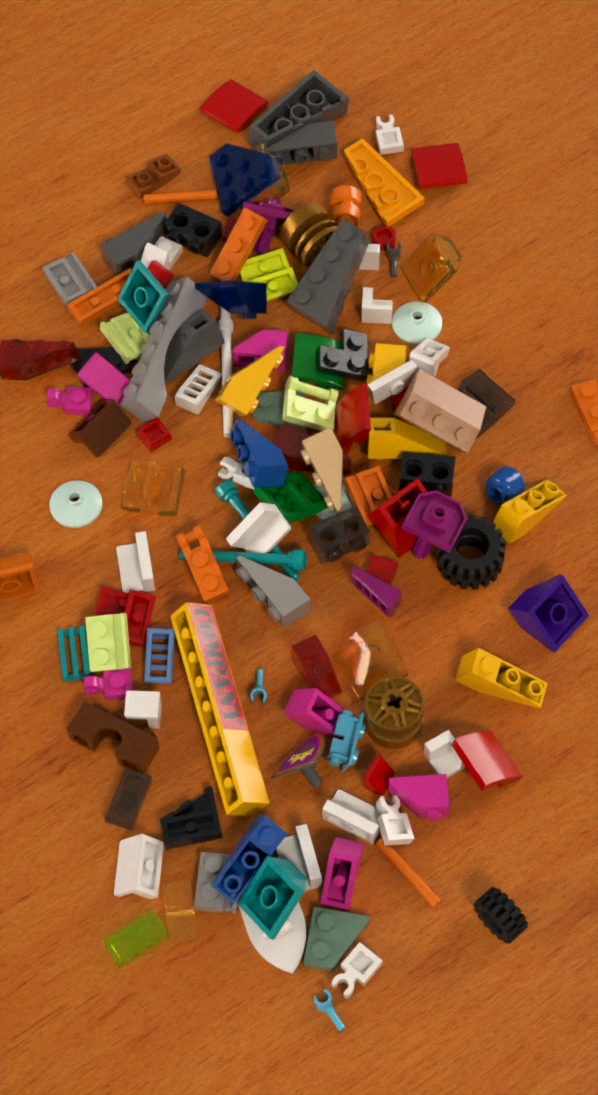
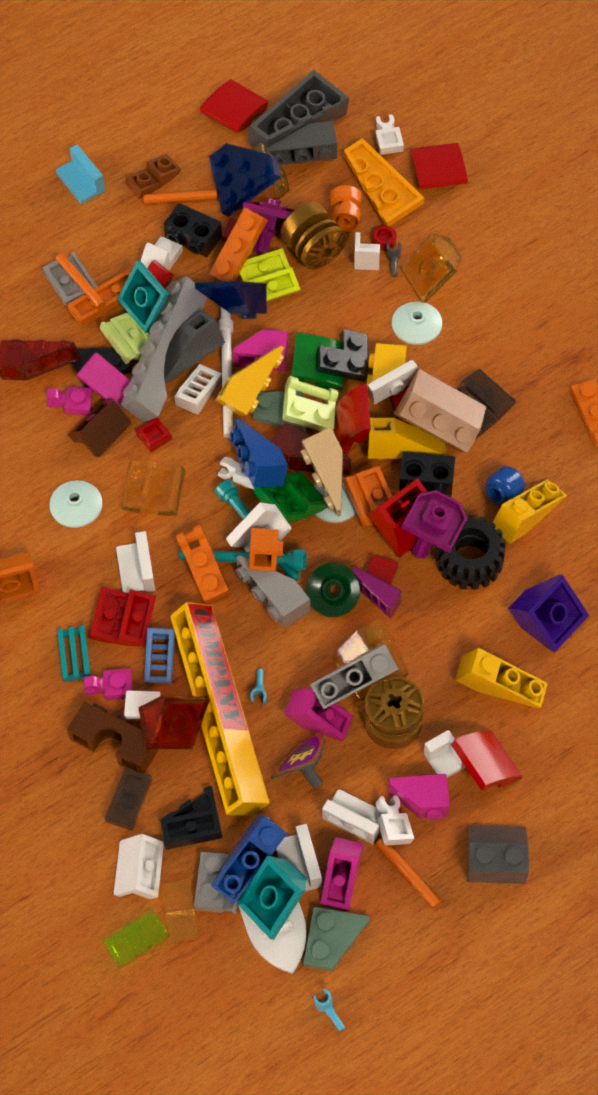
(80, 281): none -> orange bar
(81, 176): none -> medium azure panel
(108, 642): yellowish green plate -> none
(128, 247): dark grey slope -> none
(172, 721): none -> clear red slope
(264, 549): none -> orange brick
(315, 666): clear red slope -> none
(320, 593): none -> dark green dish
(330, 277): dark grey wedge -> none
(334, 530): clear smoke brick -> none
(345, 750): medium azure hinge -> none
(354, 675): none -> light grey slope
(358, 966): white plate -> none
(375, 310): white panel -> none
(378, 775): red slope -> none
(429, 355): white slope -> none
(497, 854): none -> dark grey slope
(500, 915): black tyre -> none

